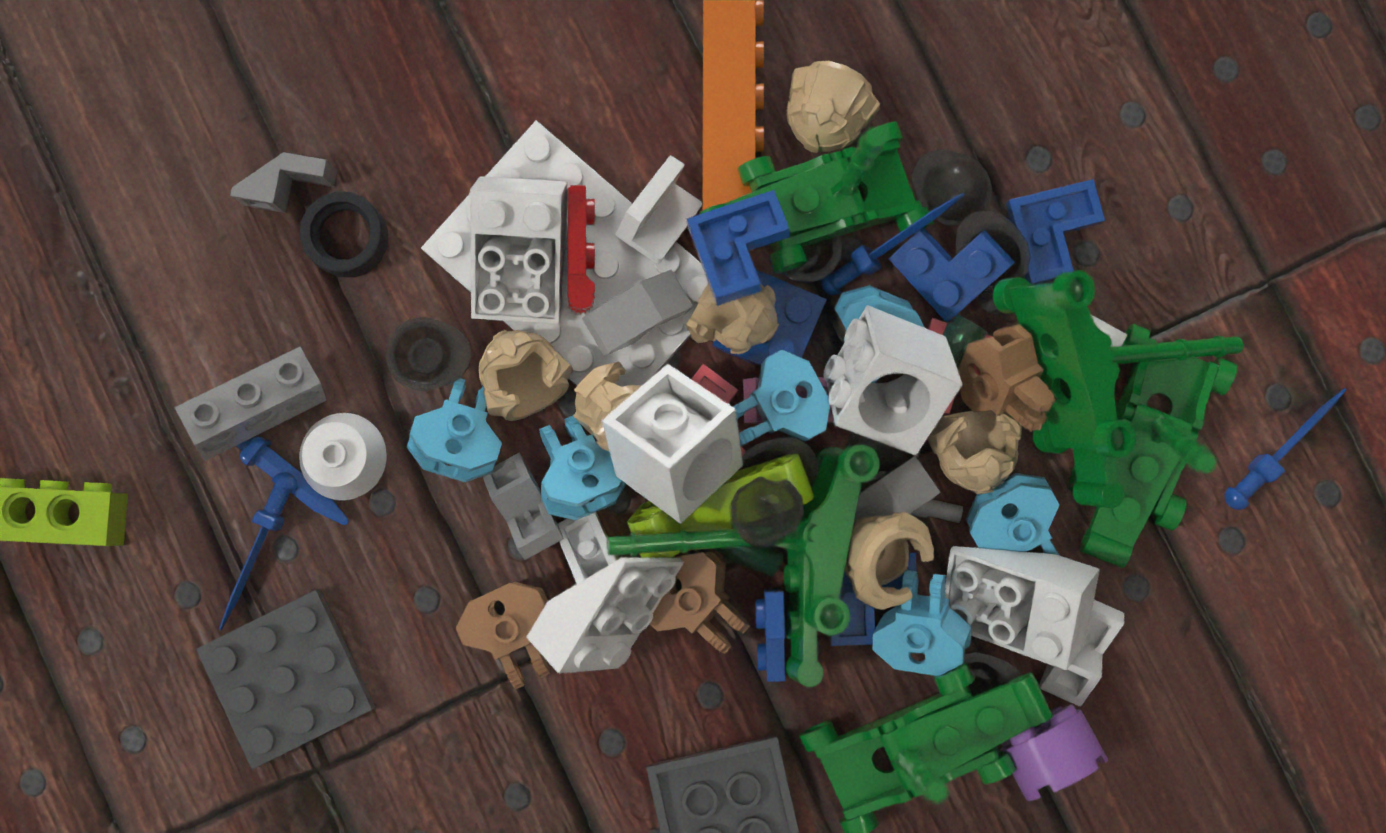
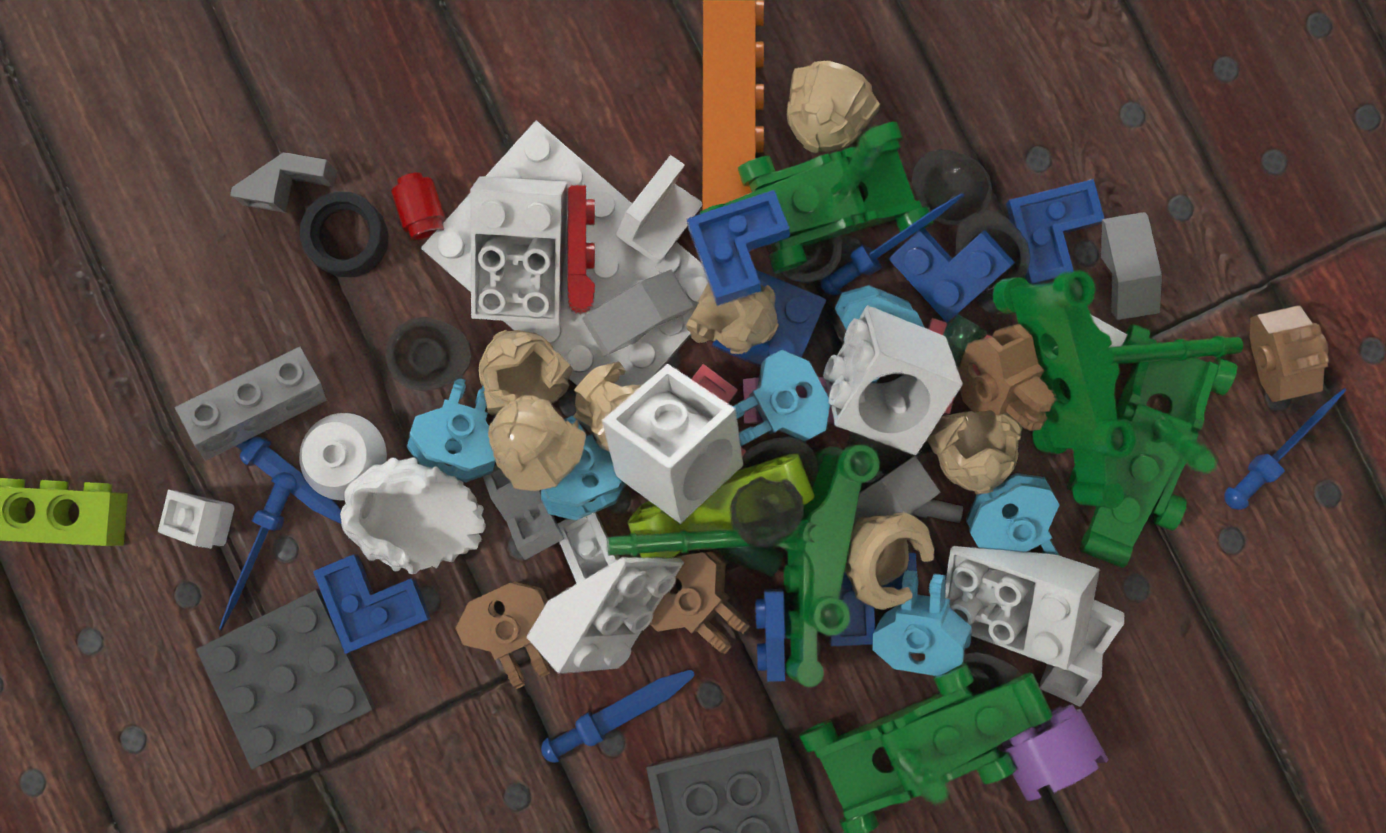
(196, 519): none -> white slope
(358, 612): none -> blue plate
(411, 515): none -> white hair
(418, 205): none -> red brick
(534, 443): none -> tan helmet
(591, 728): none -> blue sword
(1134, 265): none -> light grey slope
(1288, 353): none -> medium nougat hinge

